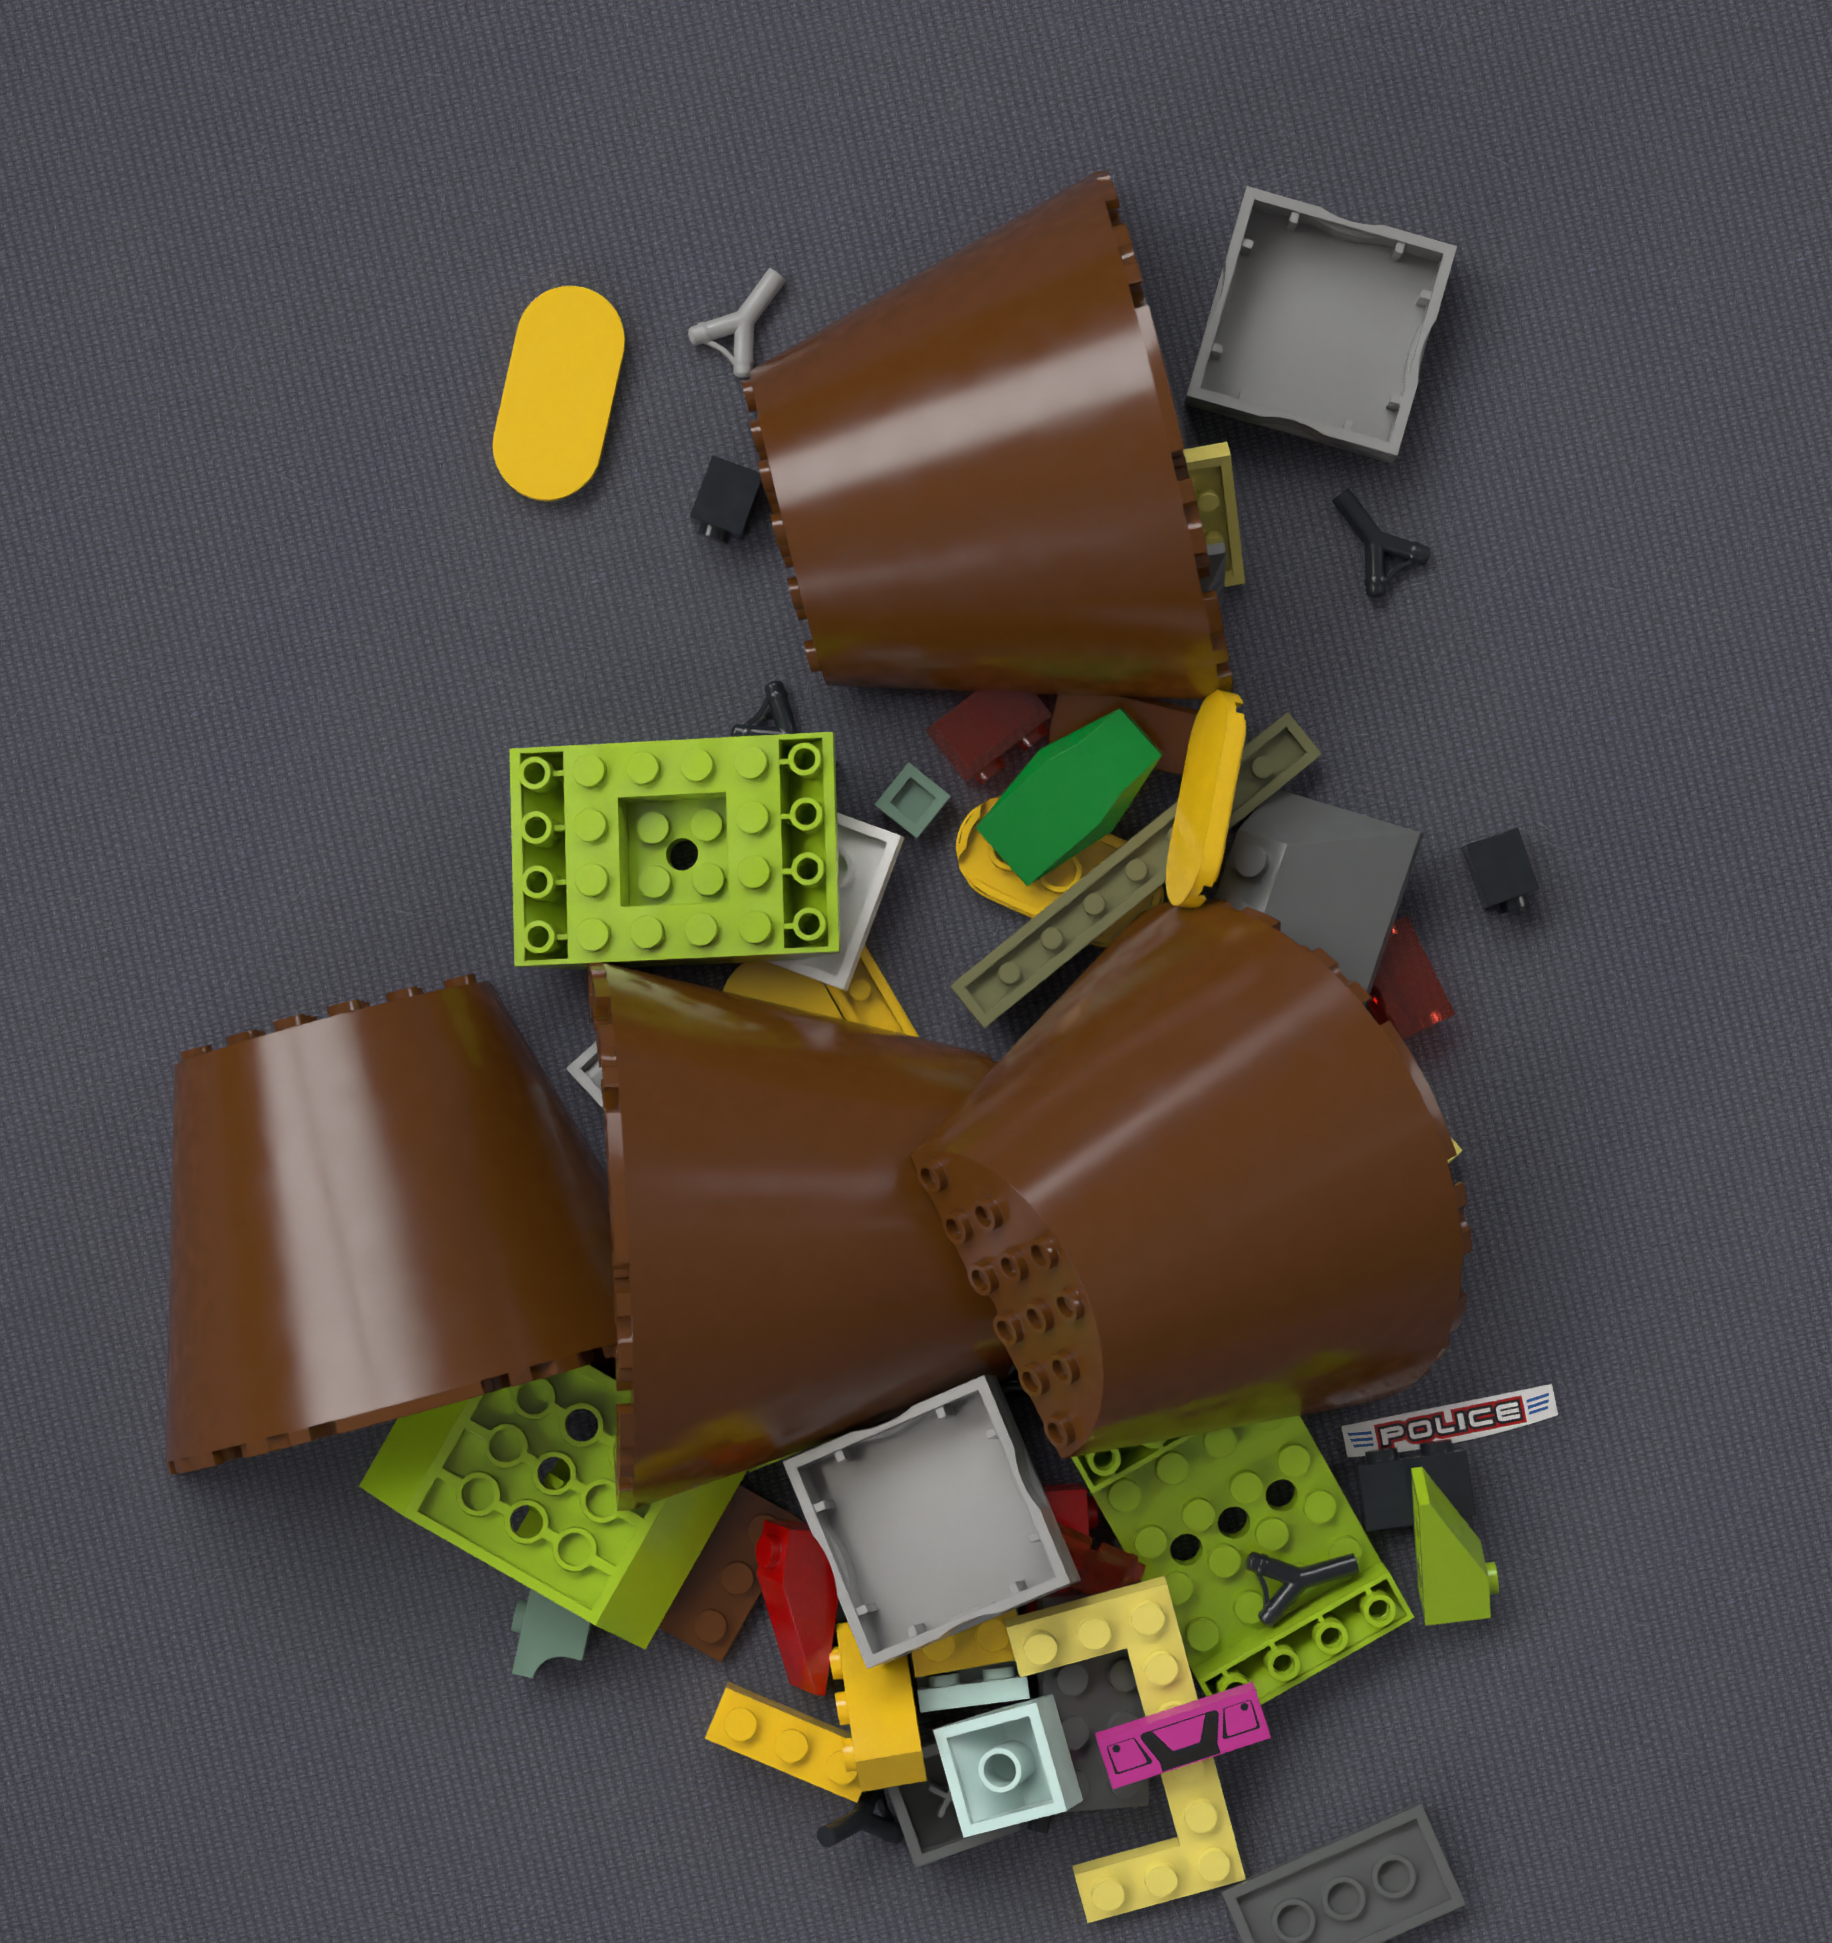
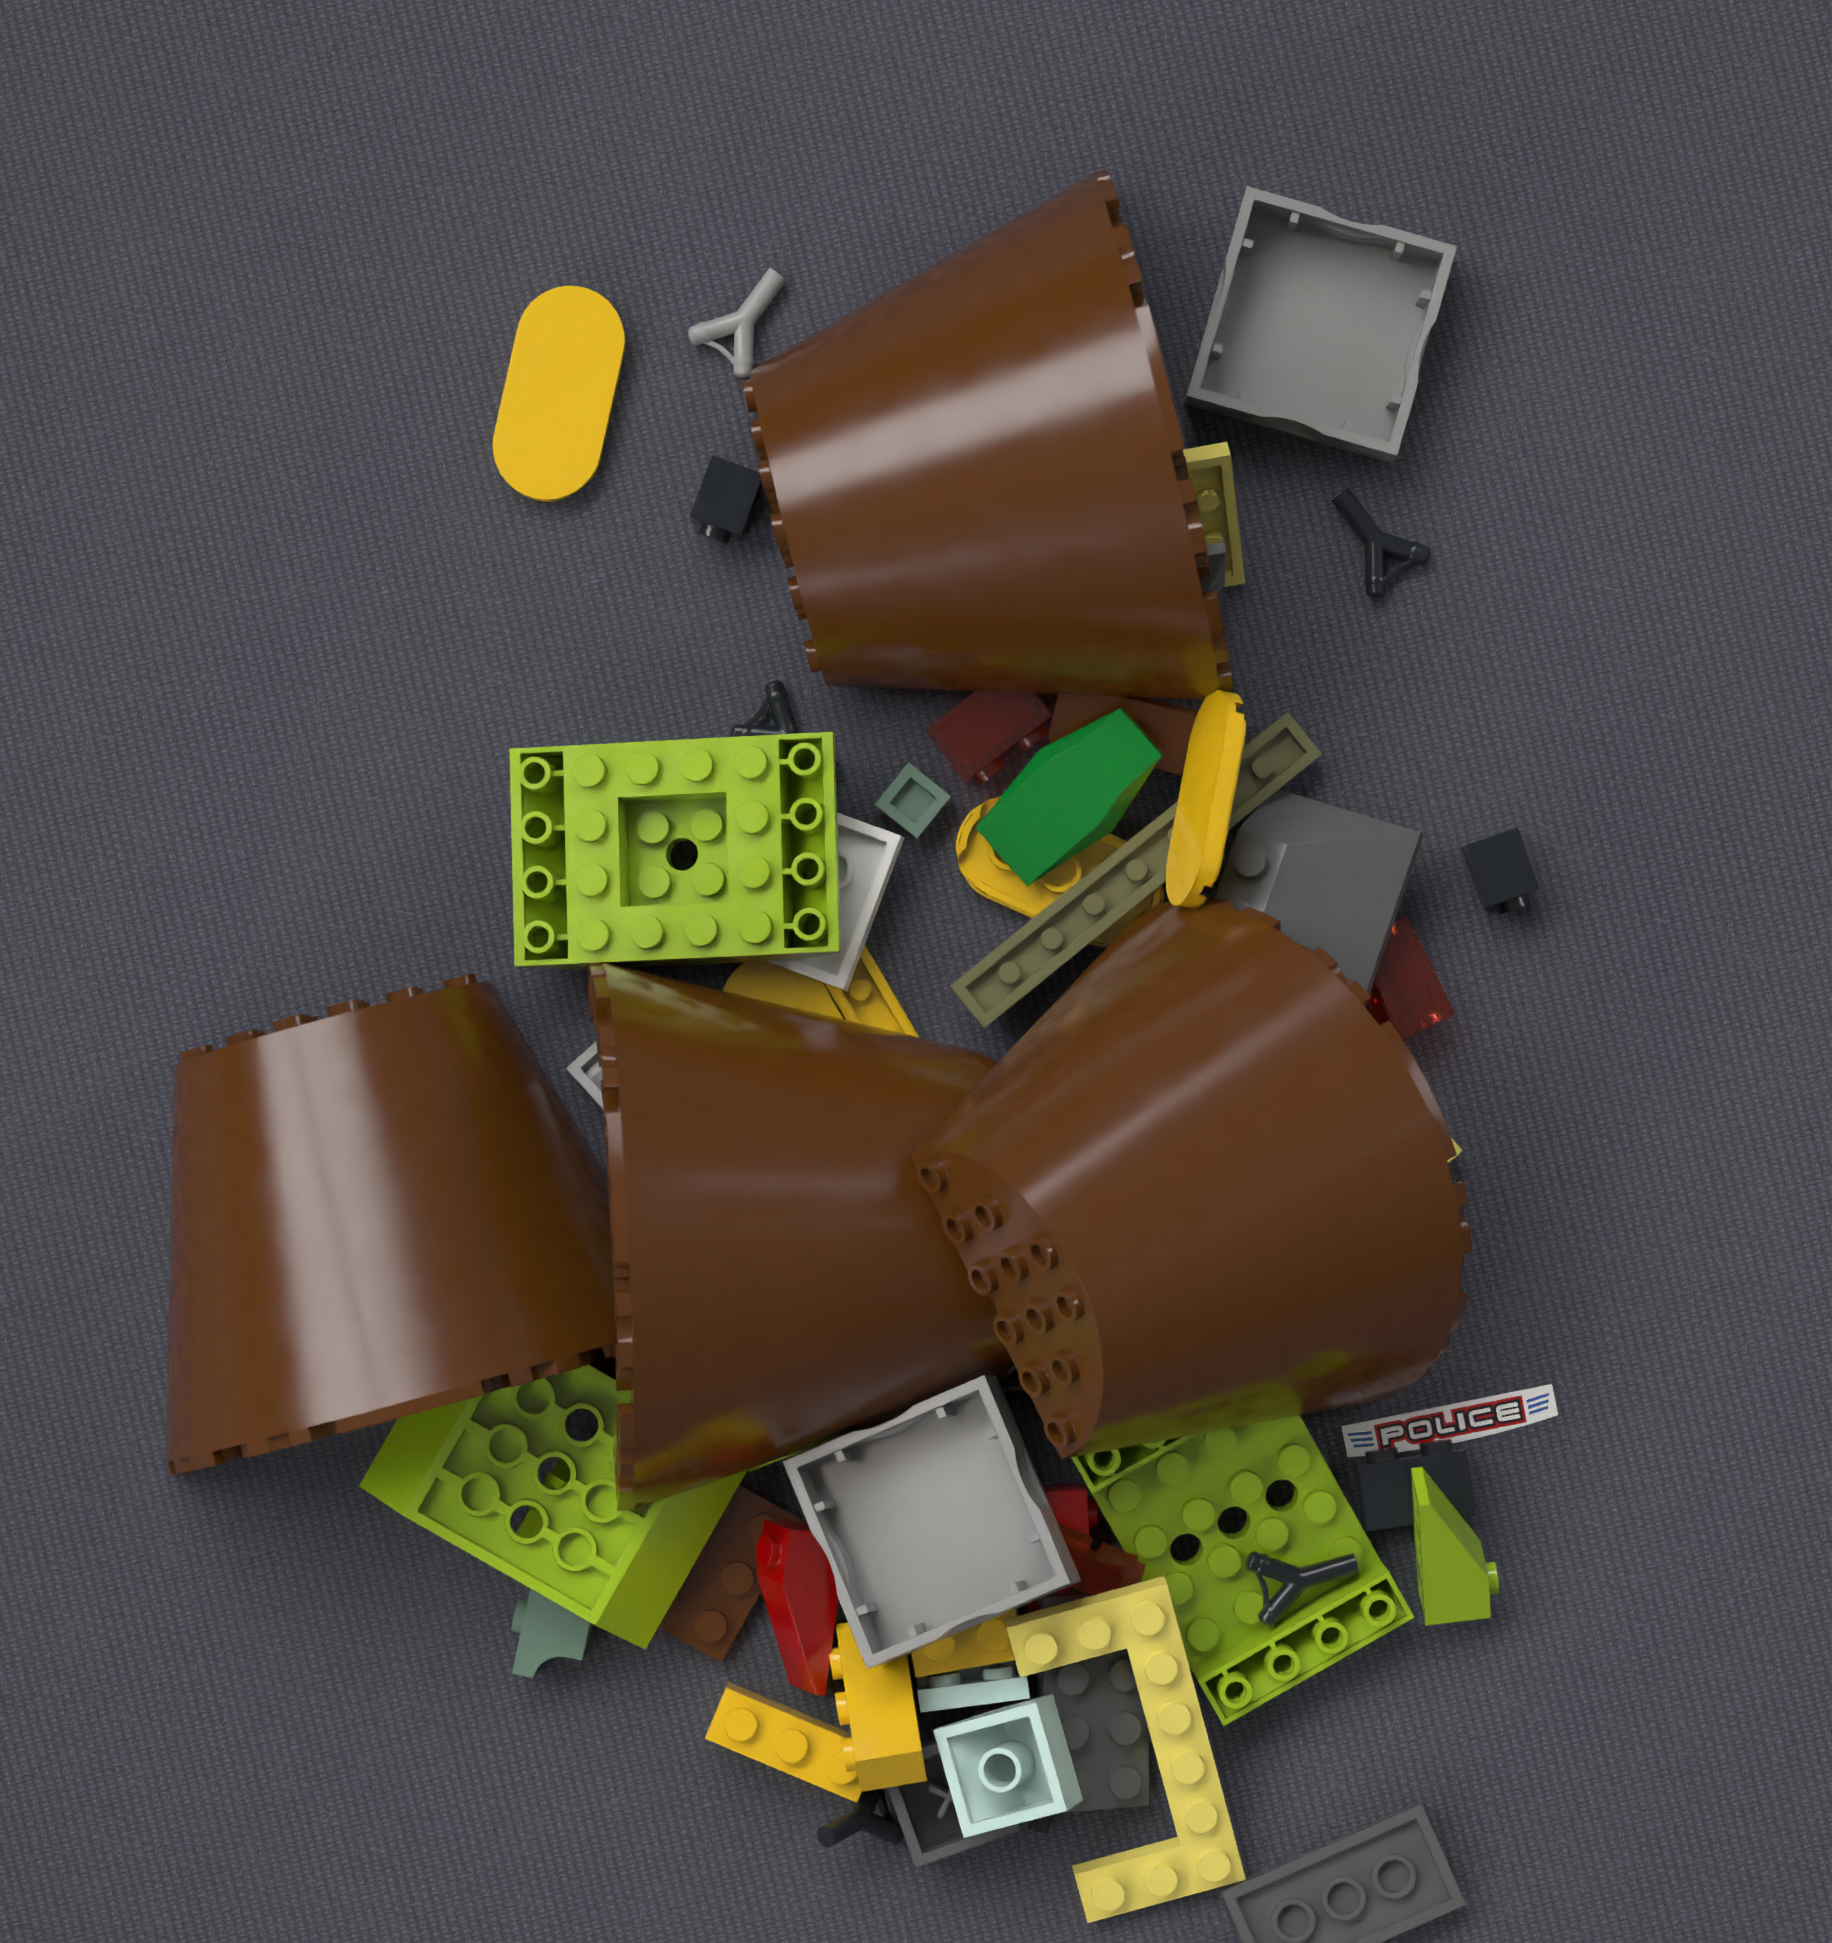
(1182, 1735): dark pink tile -> none

